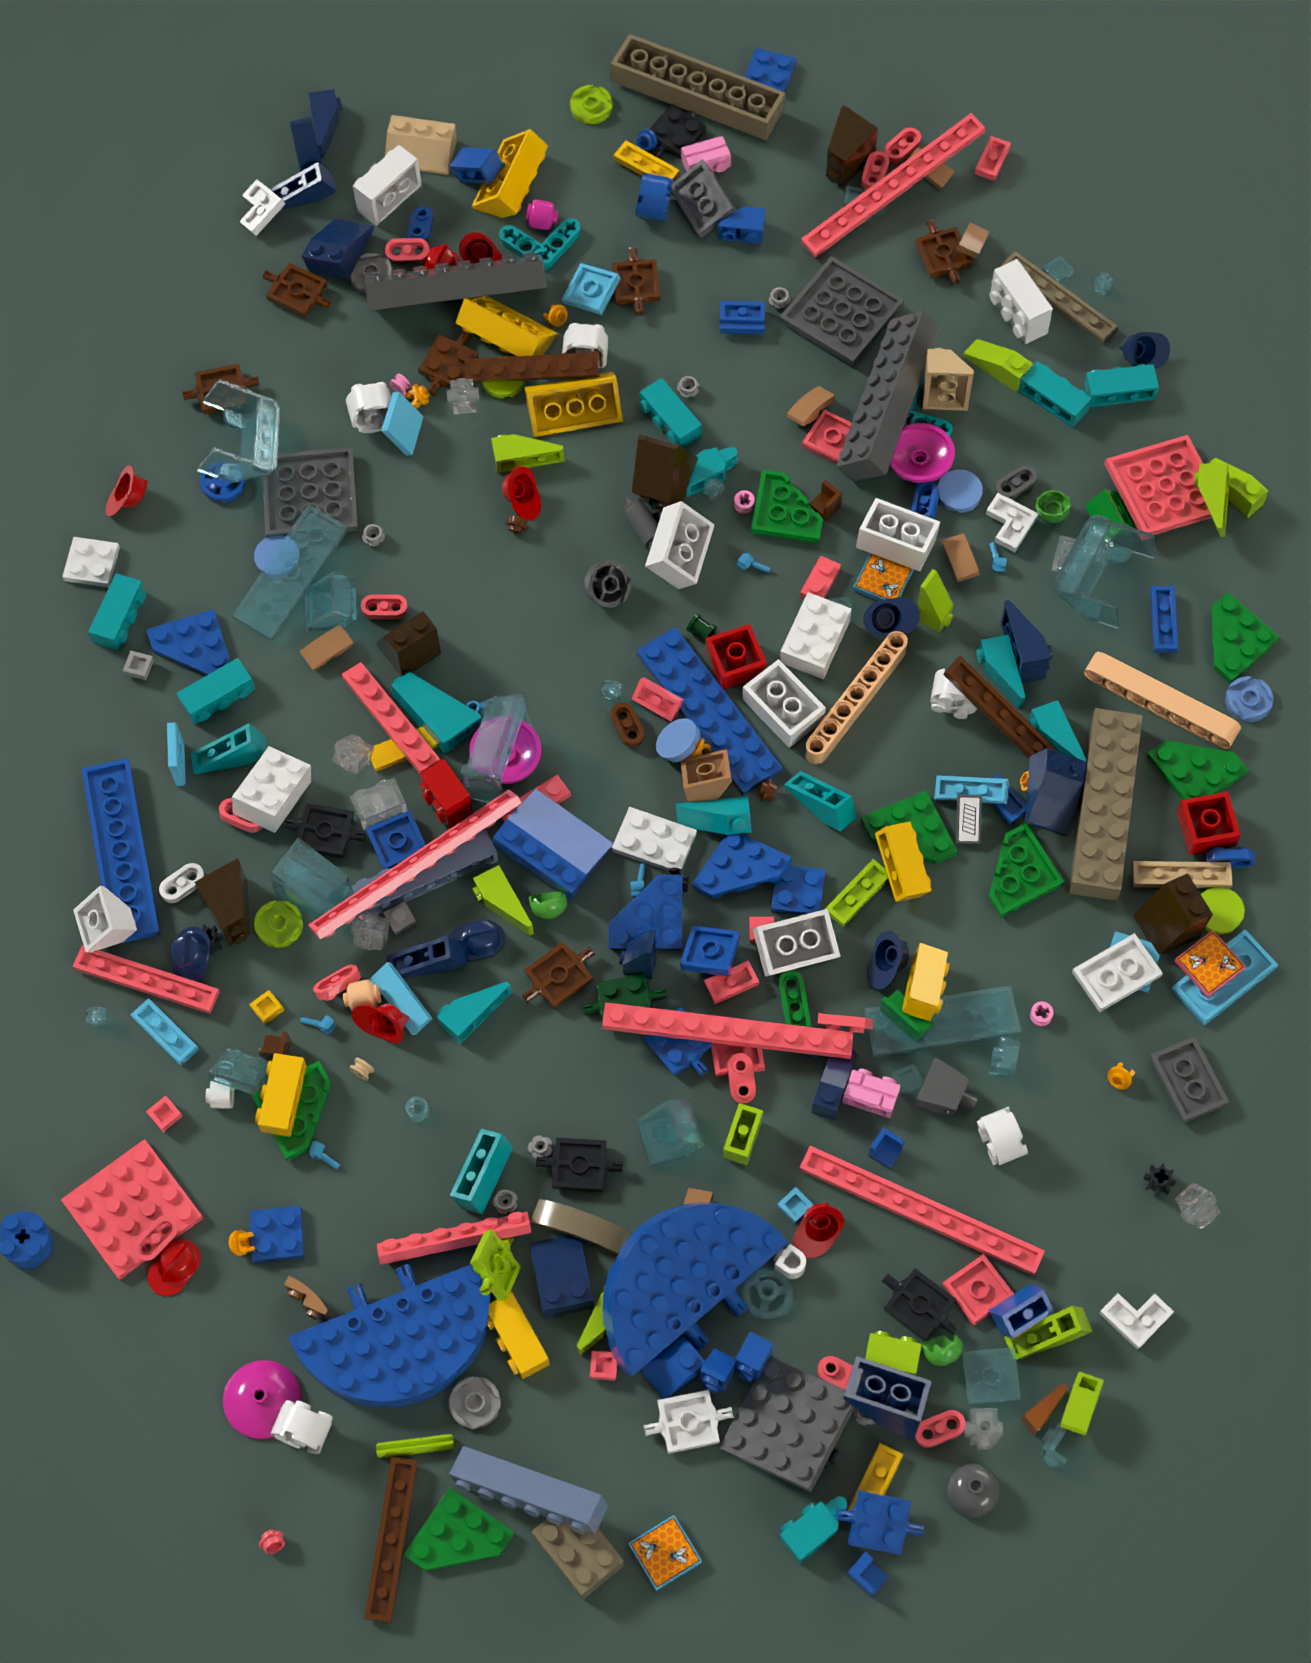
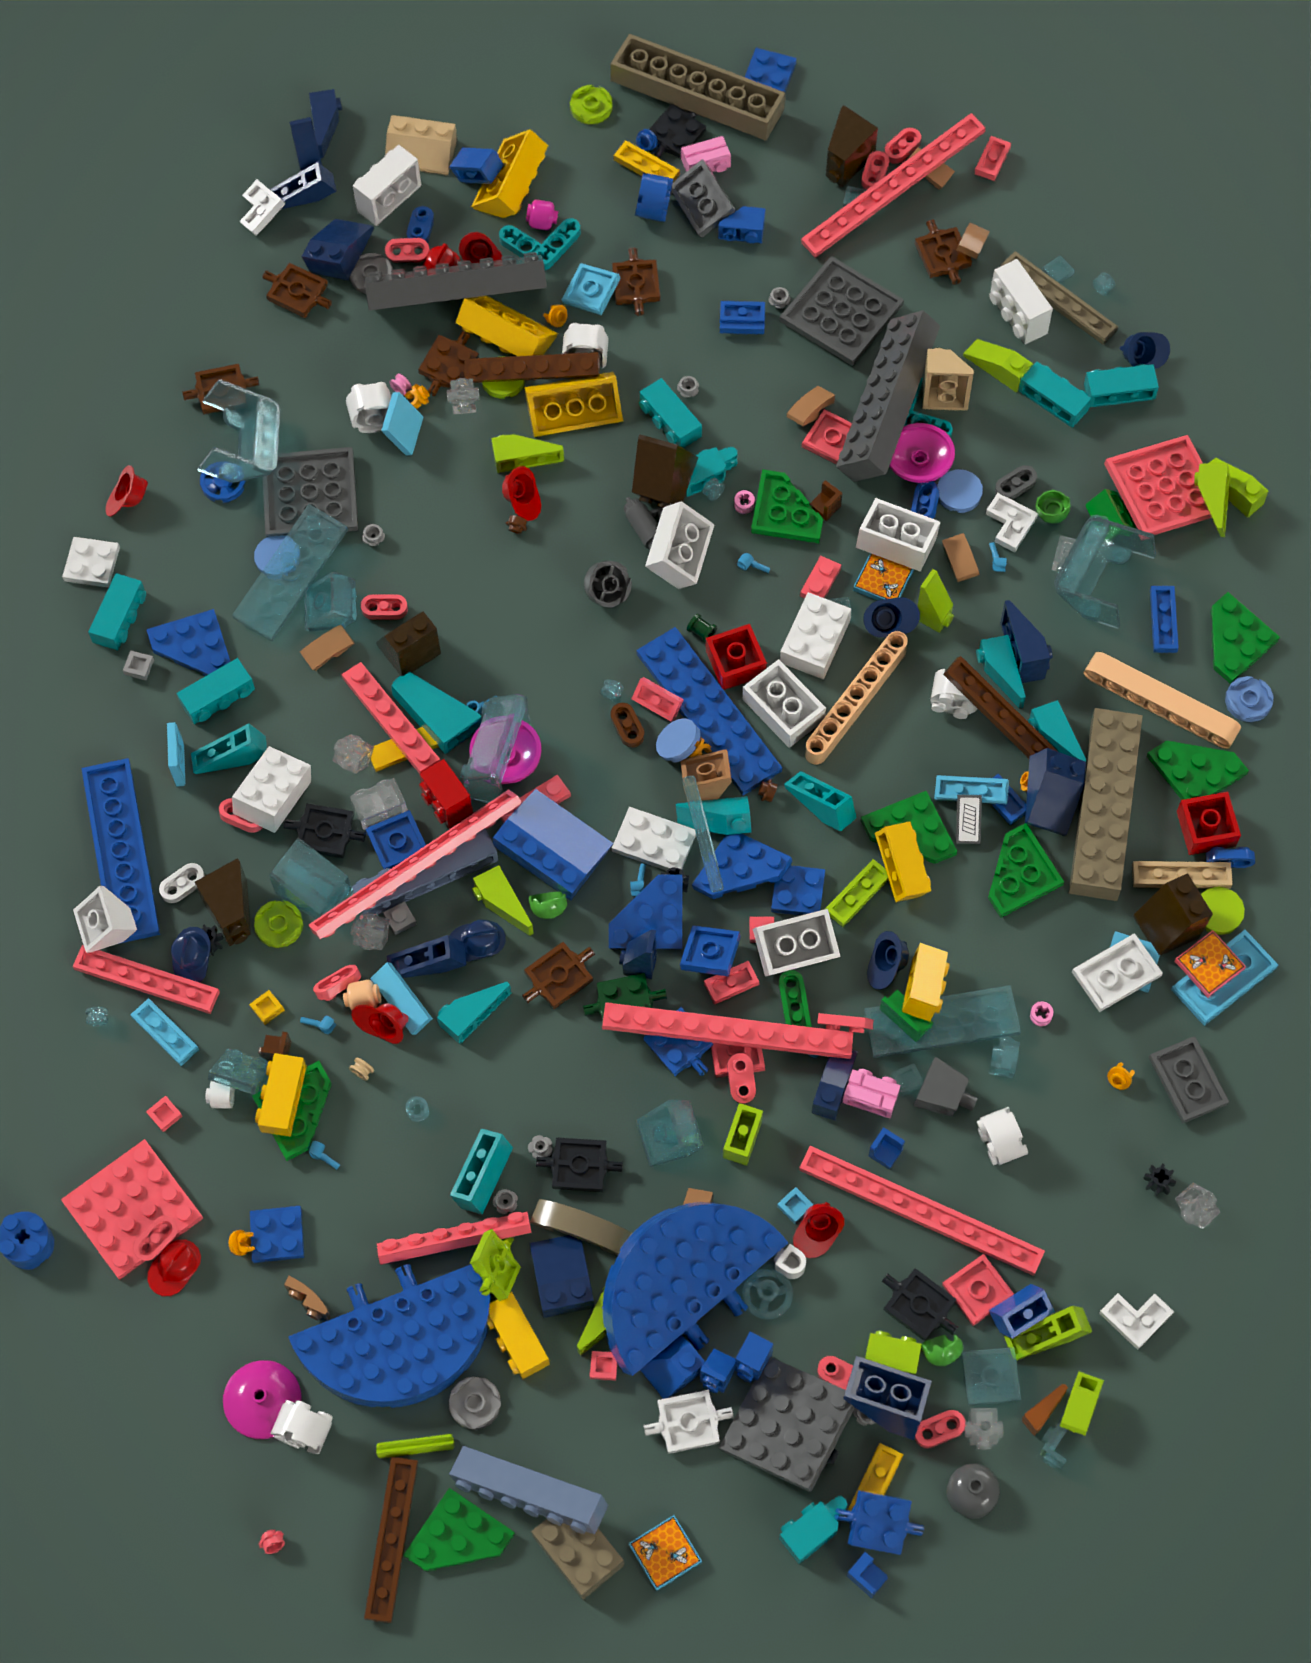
(703, 833): none -> clear light blue axle

